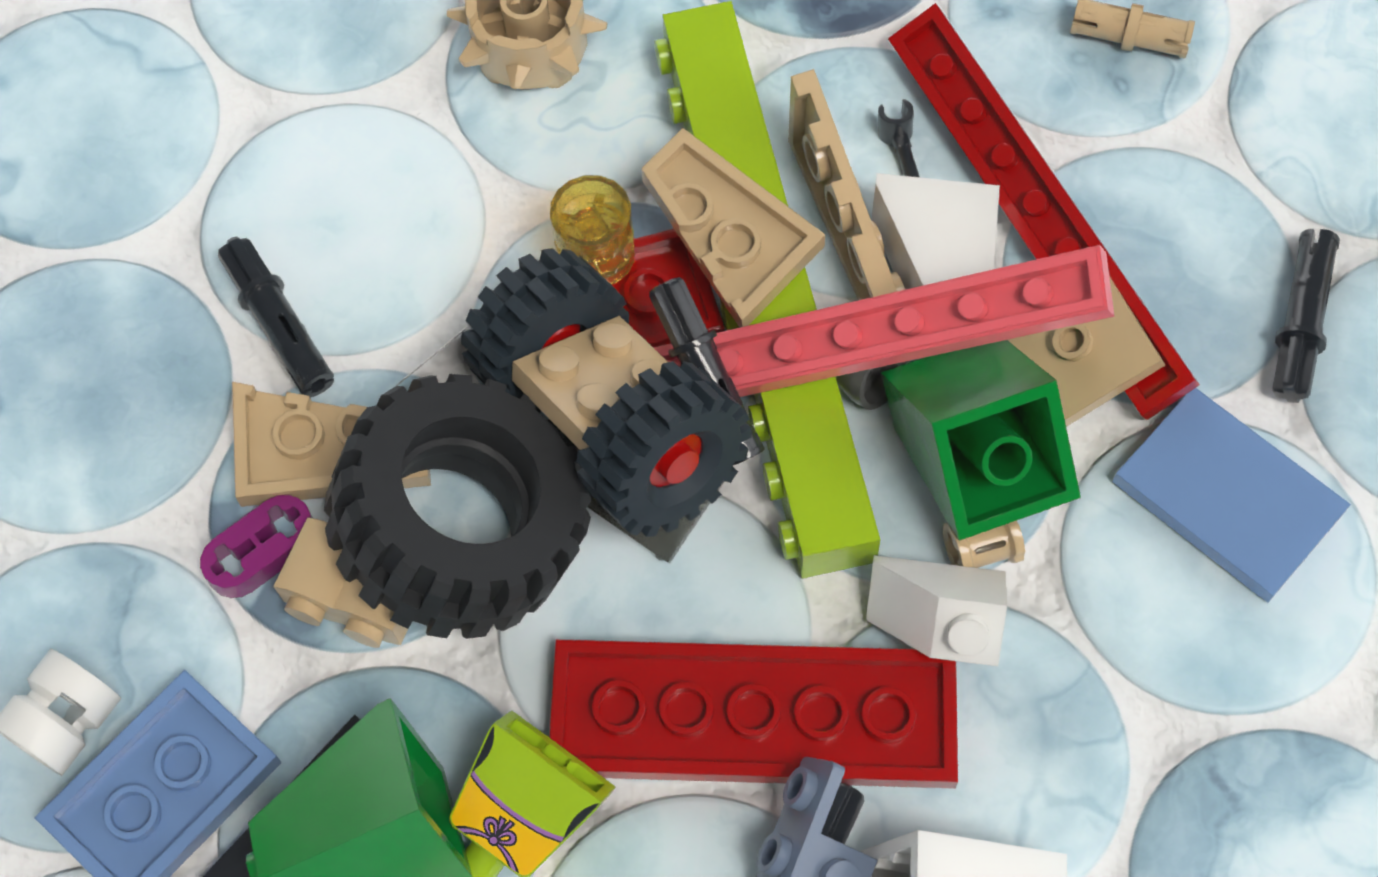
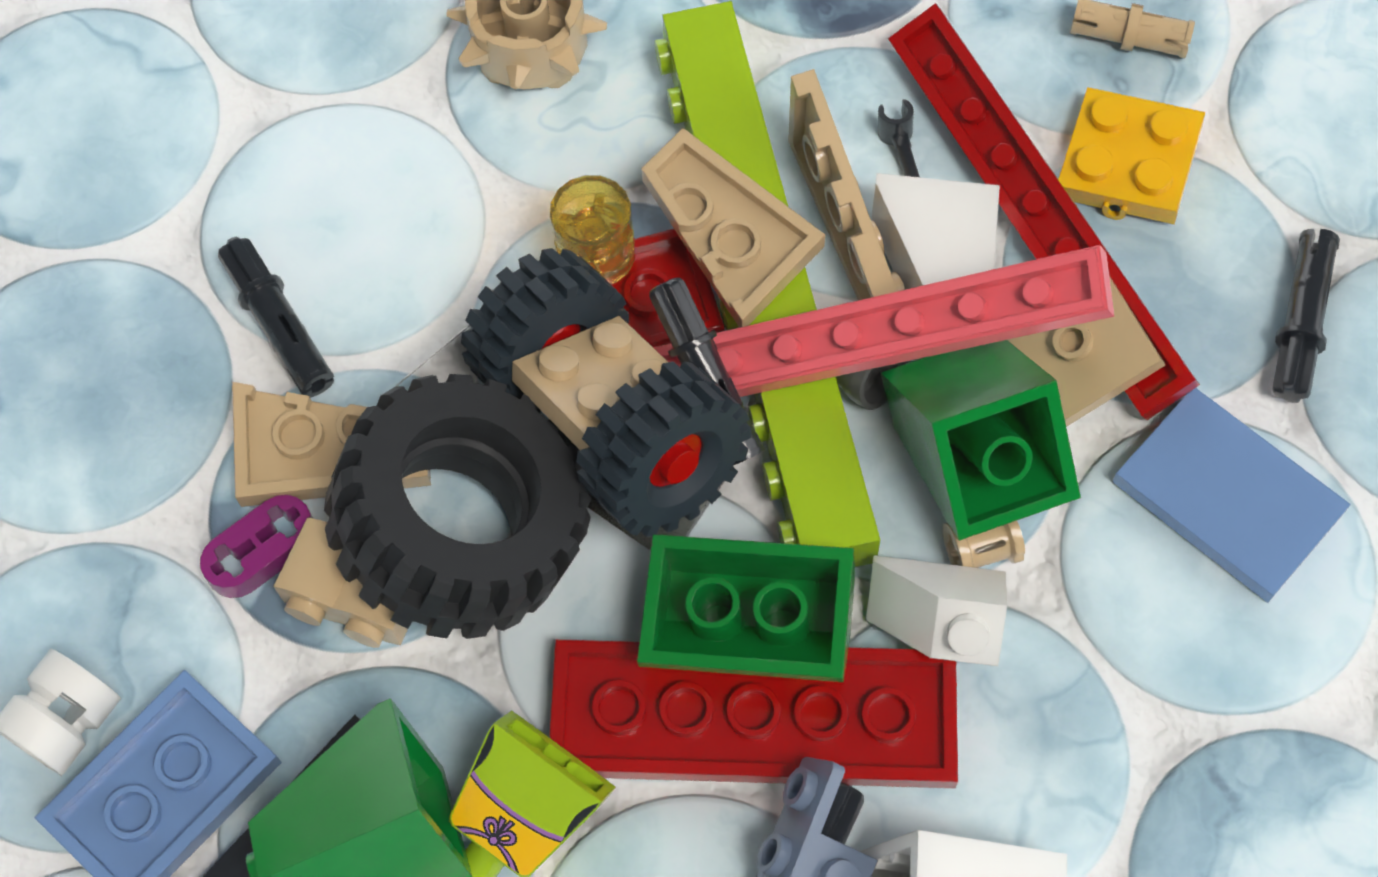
(748, 608): none -> green slope
(1131, 155): none -> yellow plate

